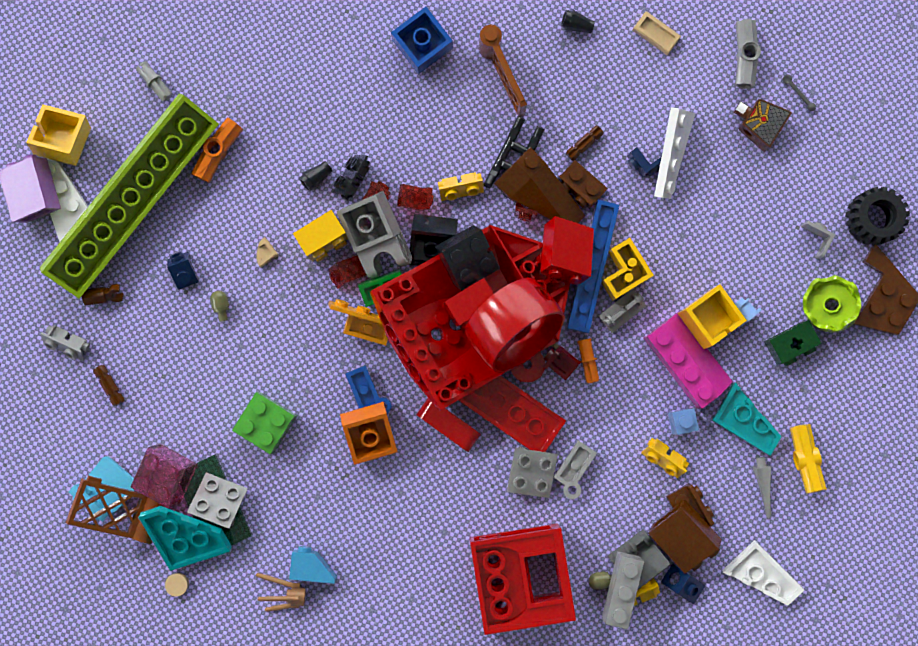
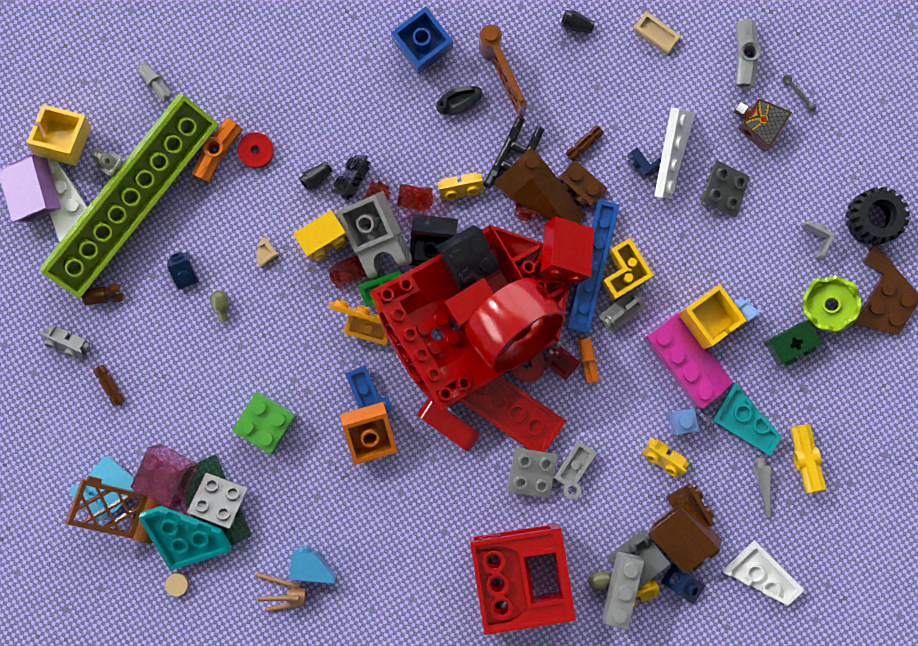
(109, 163): none -> light grey hinge
(251, 141): none -> red piece
(459, 100): none -> black arm
(724, 188): none -> dark grey hinge

